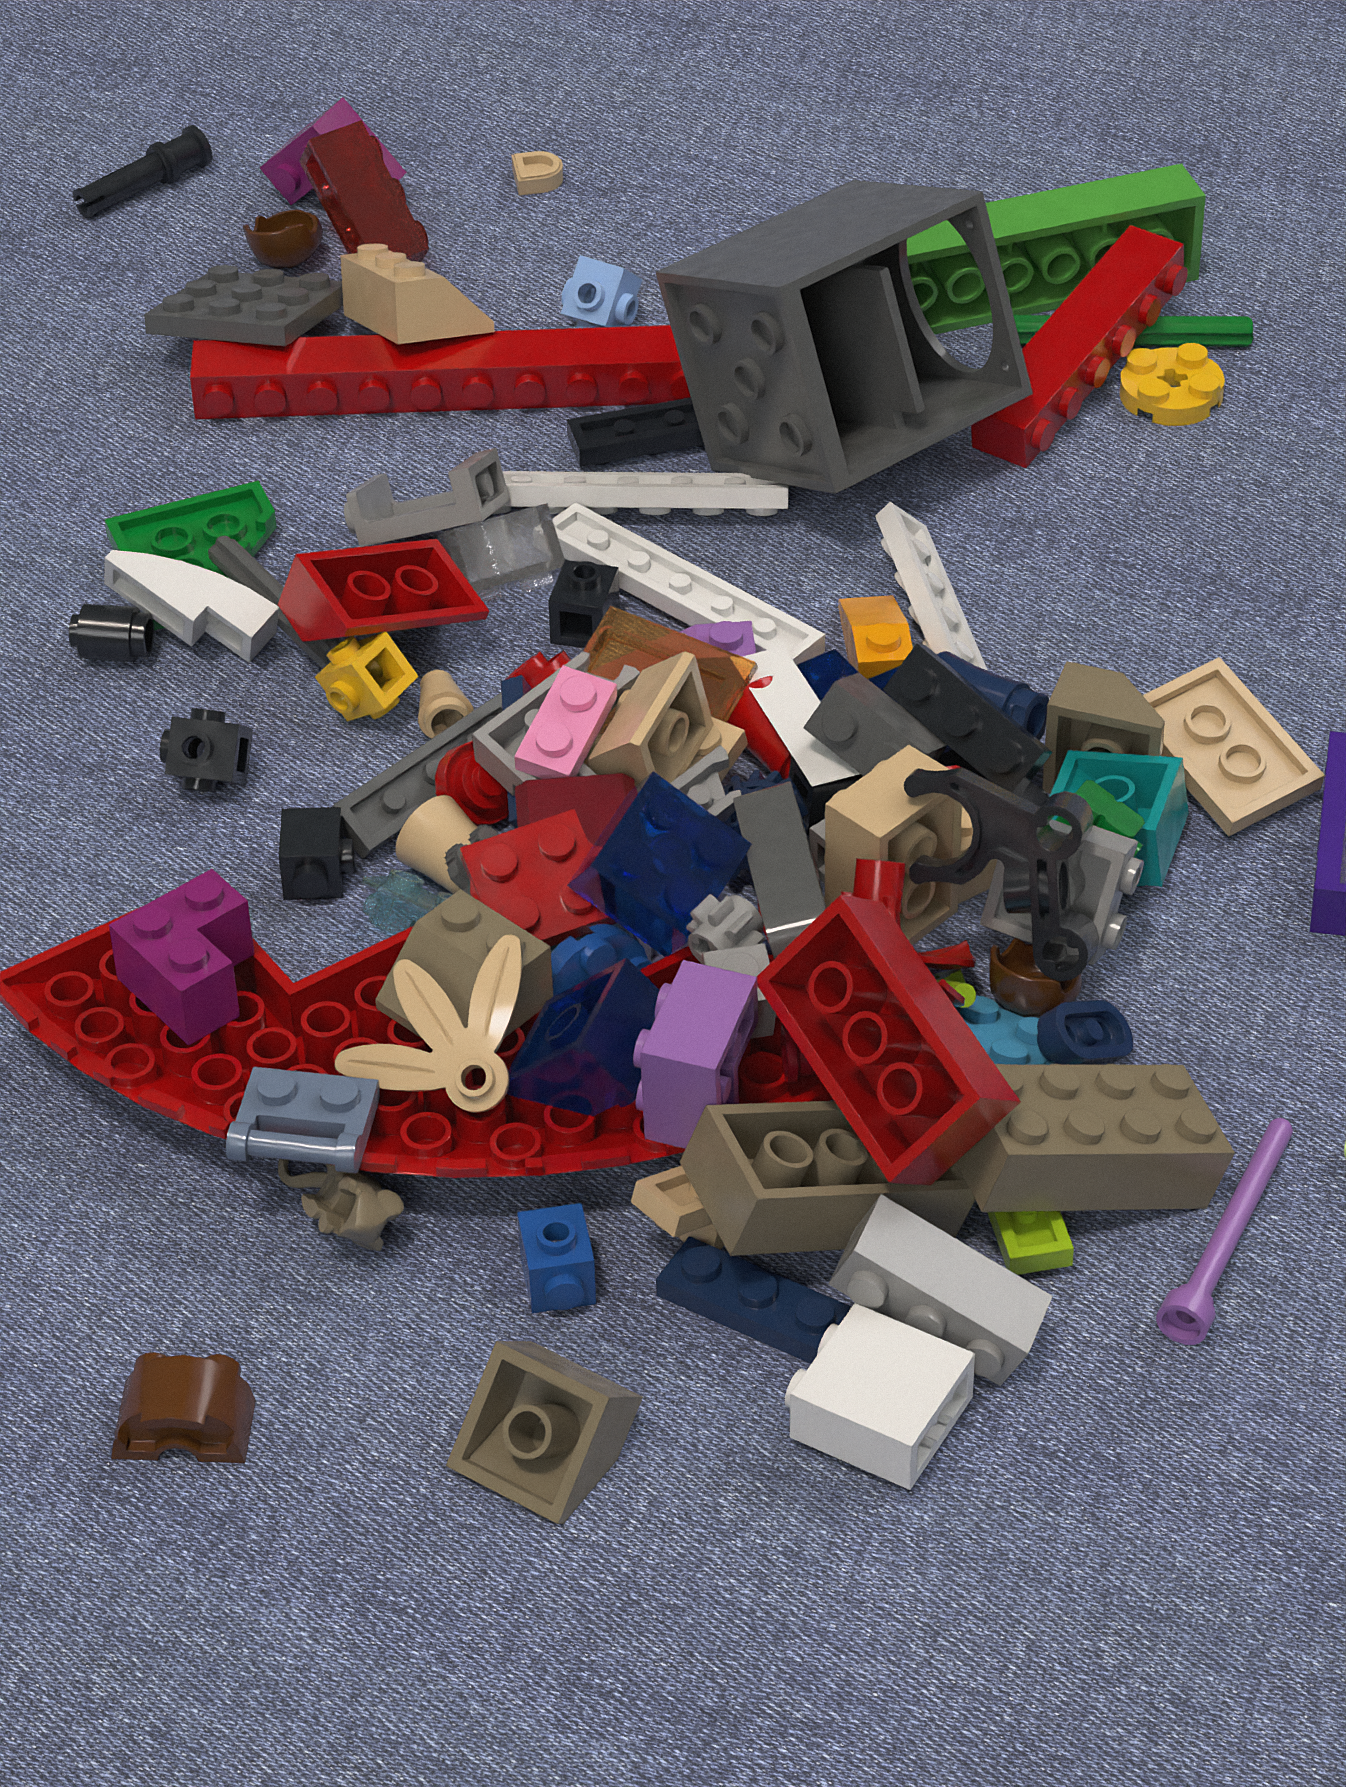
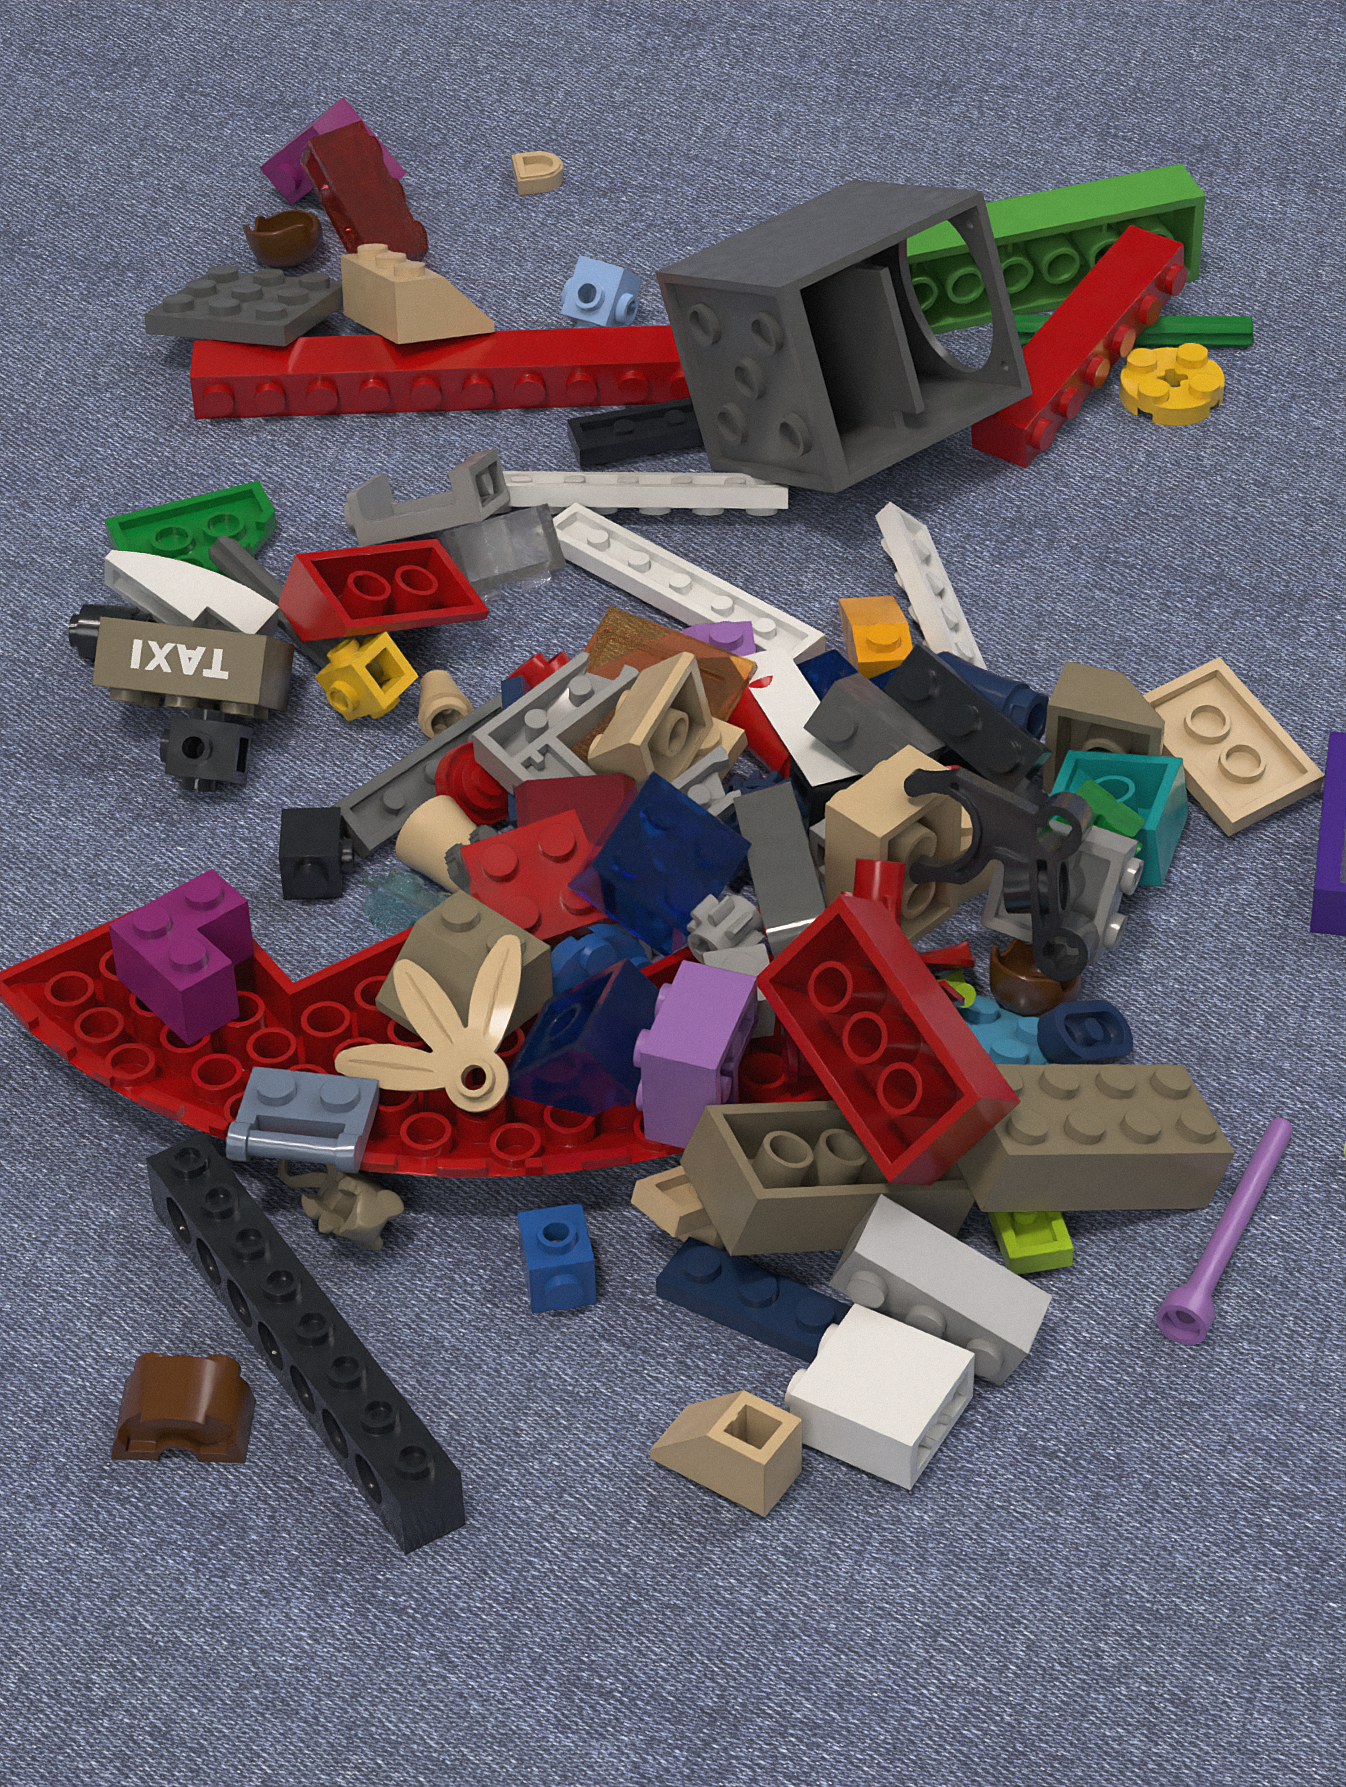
(161, 164): black pin -> none
(193, 667): none -> dark tan brick
(307, 1345): none -> black brick
(542, 1429): dark tan slope -> none
(566, 725): bright pink plate -> none
(580, 601): black brick -> none
(735, 1448): none -> tan slope

